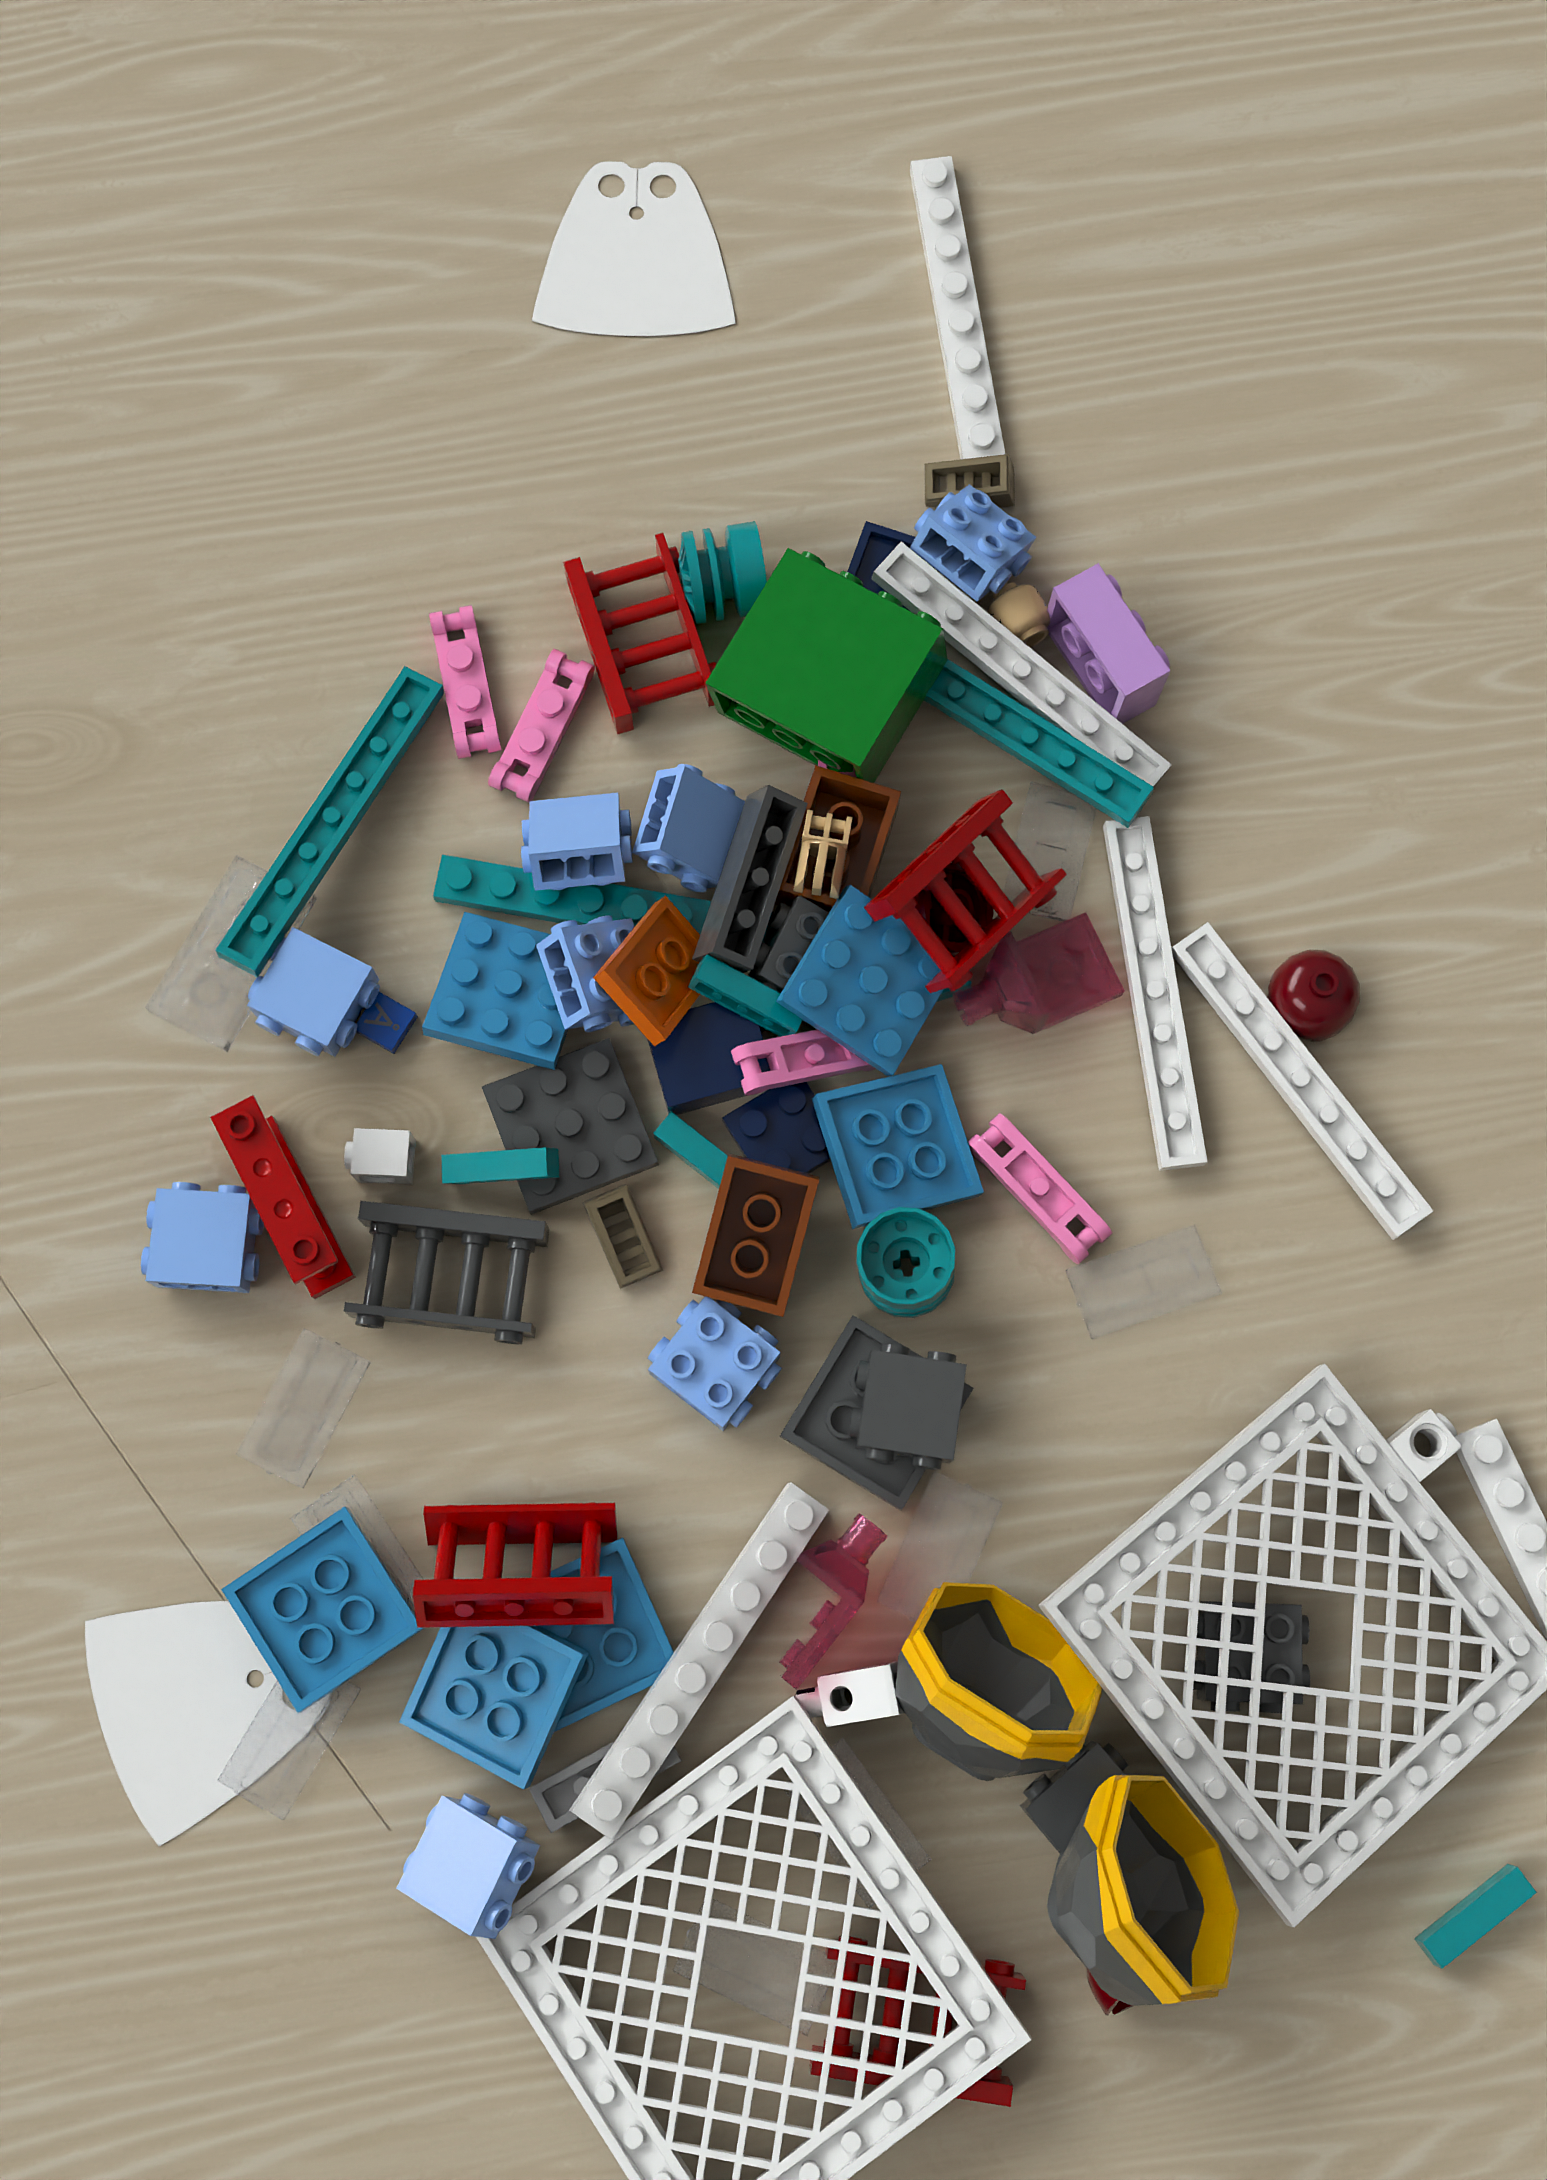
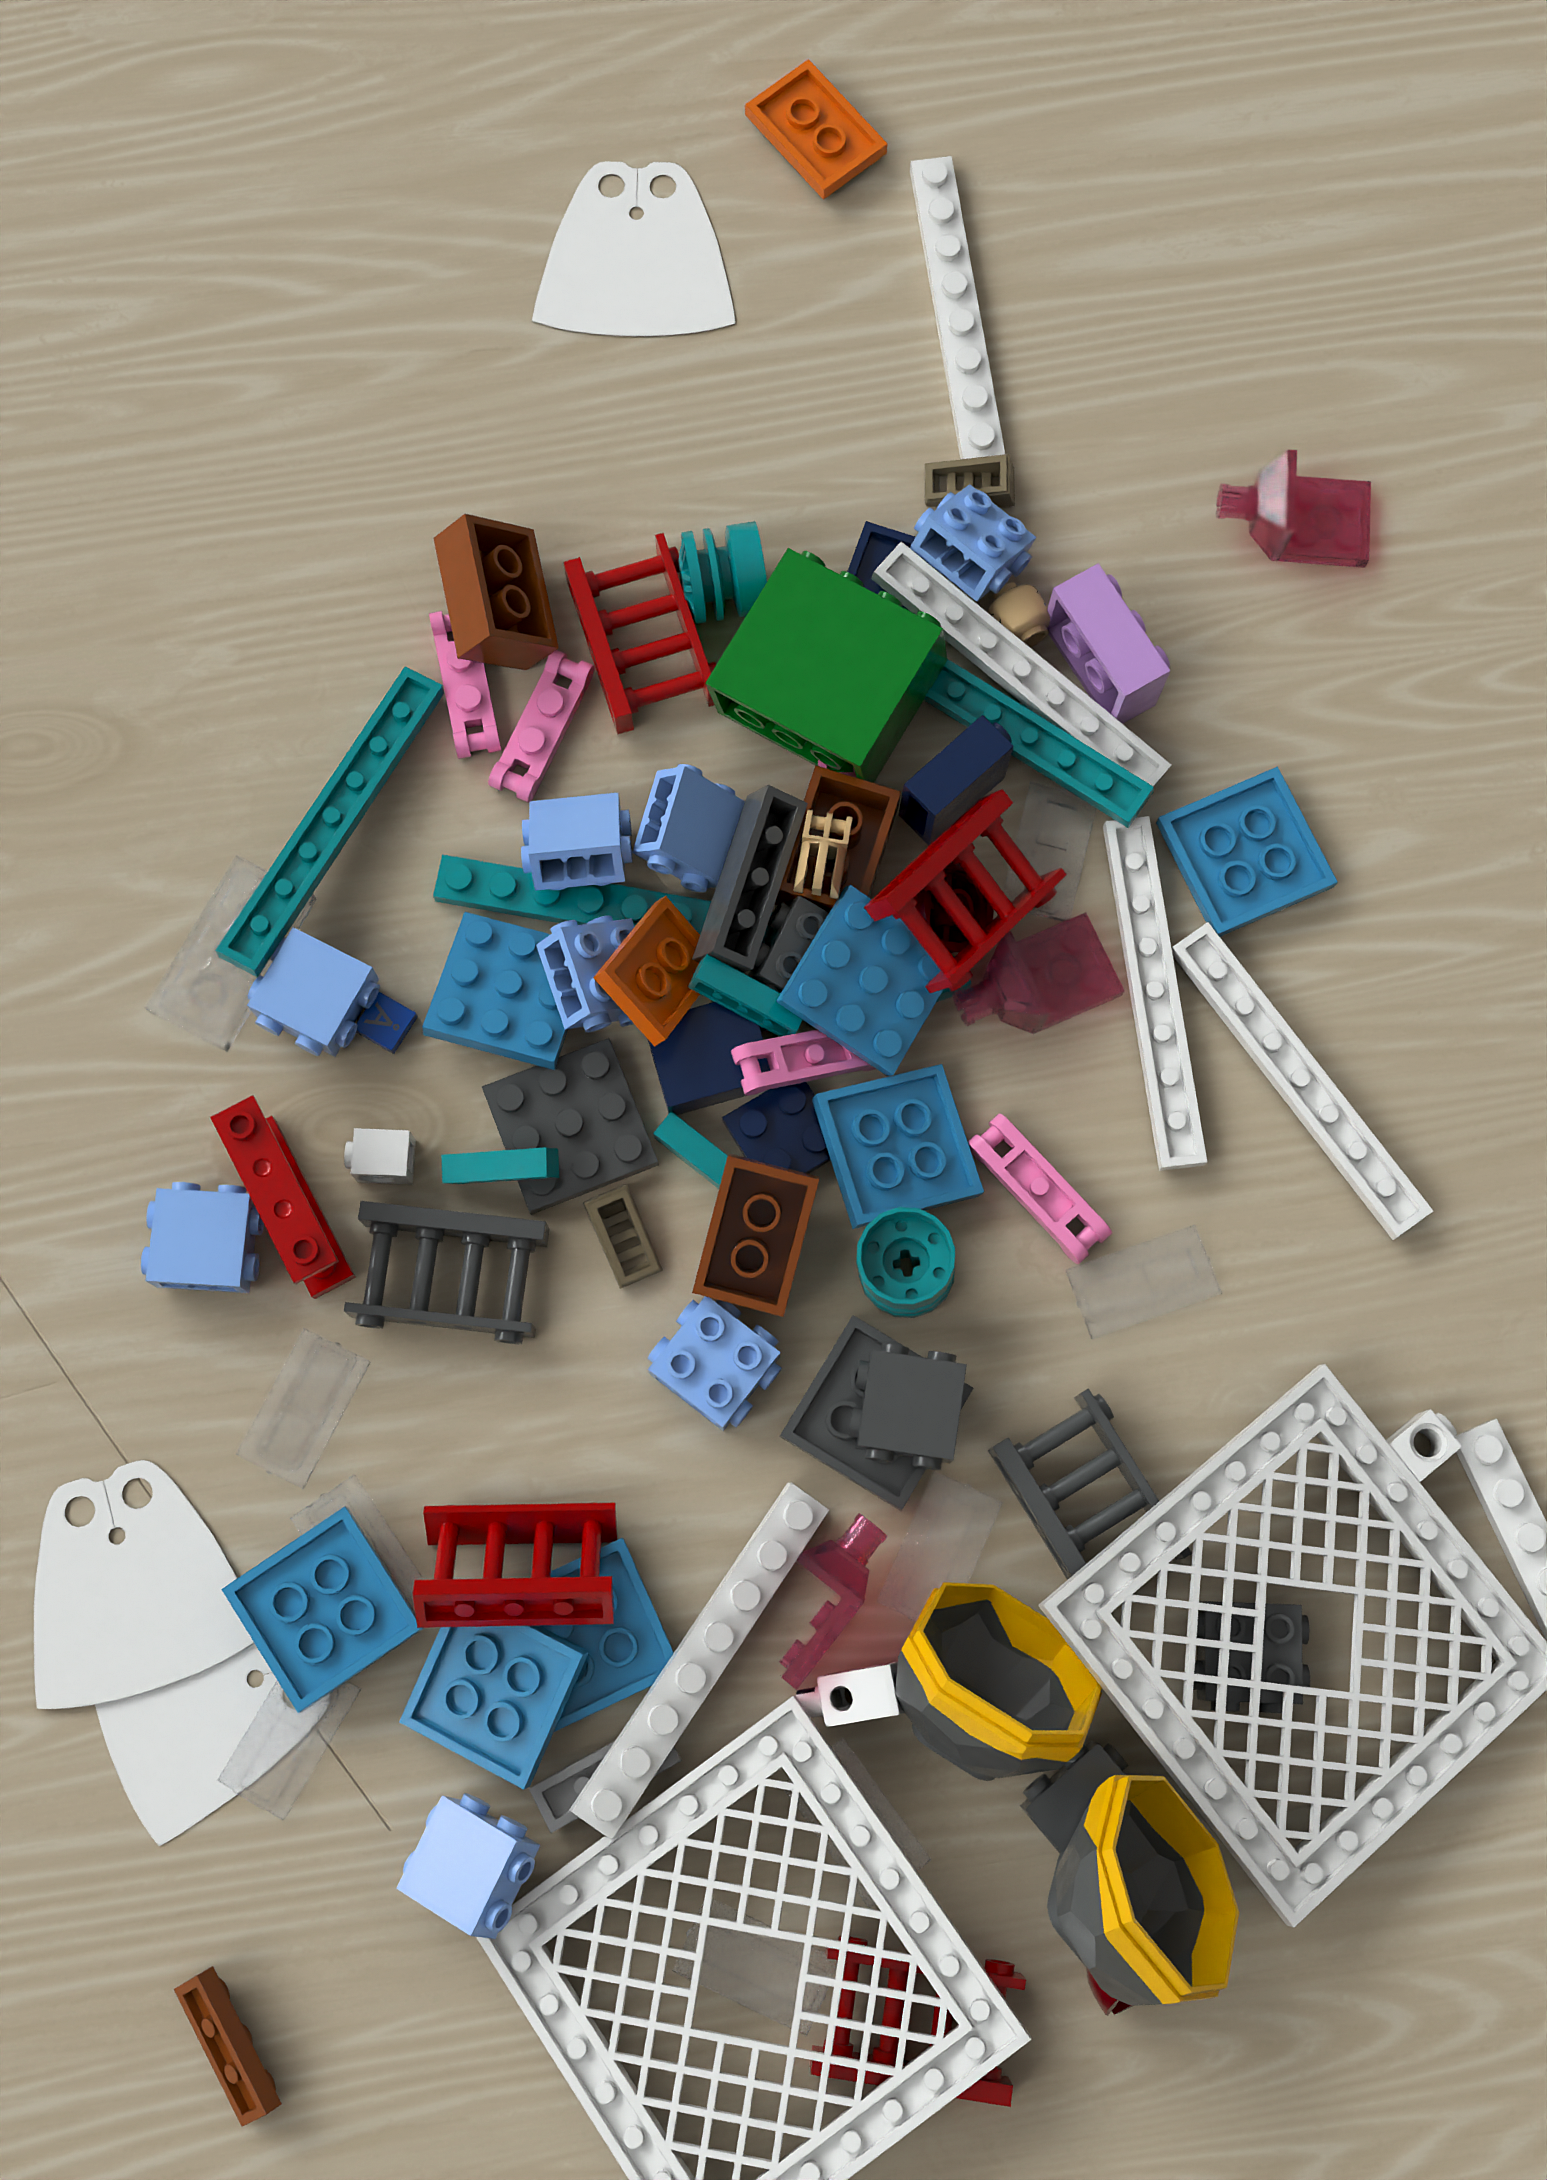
(133, 1610): none -> white piece
(228, 2046): none -> dark orange plate
(495, 592): none -> dark orange brick
(816, 129): none -> orange plate
(956, 779): none -> dark blue brick
(1043, 1500): none -> dark grey fence
(1246, 852): none -> dark azure plate
(1302, 516): none -> clear pink plate
(1315, 994): dark red cylinder -> none
(1475, 1915): teal piece -> none

